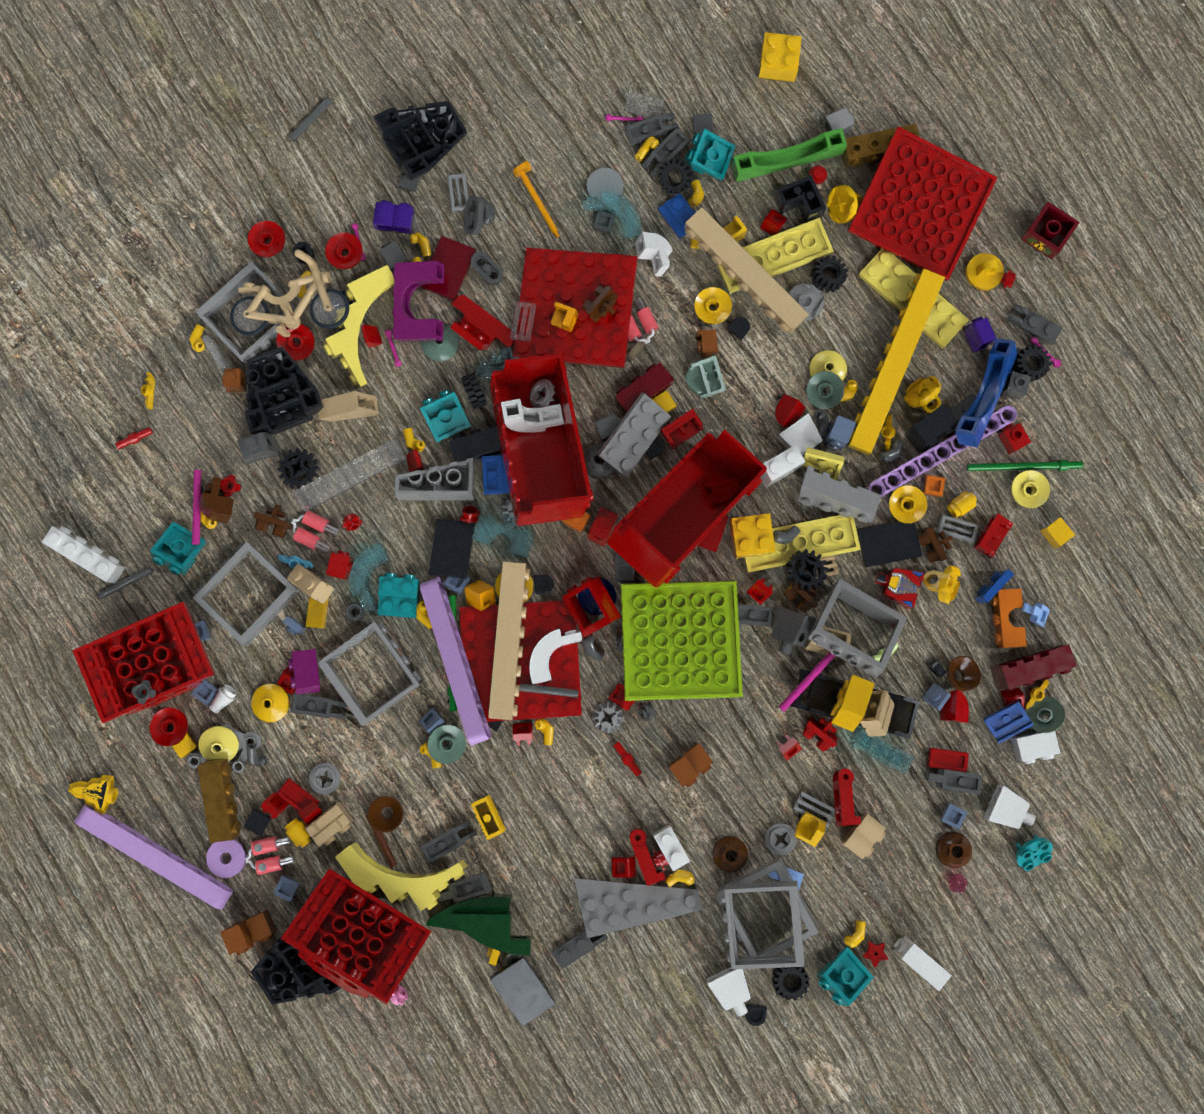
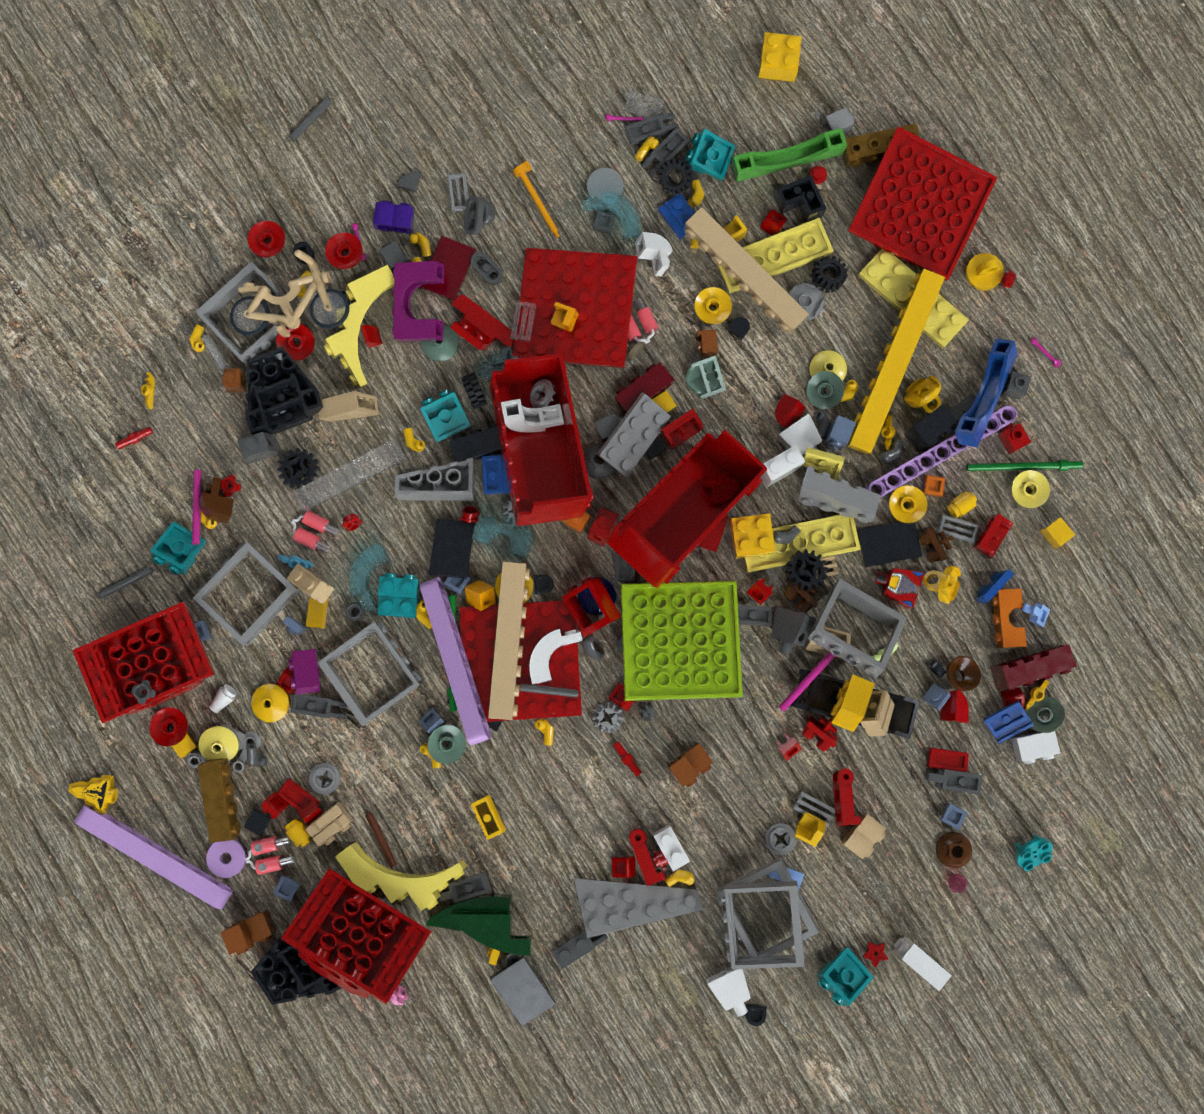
(84, 555): white brick -> none
(205, 692): sand blue plate -> none
(280, 526): reddish brown hips -> none
(340, 565): red brick -> none
(376, 818): reddish brown piece -> none
(388, 334): dark pink hinge -> none
(414, 461): red slope -> none
(420, 135): black wedge -> none
(446, 842): dark grey hinge -> none
(522, 731): red tile -> none
(602, 304): reddish brown hips -> none
(702, 121): dark grey tile -> none
(730, 843): reddish brown piece -> none
(790, 993): black tyre -> none
(843, 204): yellow tile -> none
(858, 936): yellow arm -> none
(881, 751): clear light blue arch -> none
(979, 334): dark purple brick -> none
(1008, 809): white torso -> none
(1035, 325): dark grey hinge -> none
(1043, 359): black tyre -> none
(1050, 230): dark red brick -> none

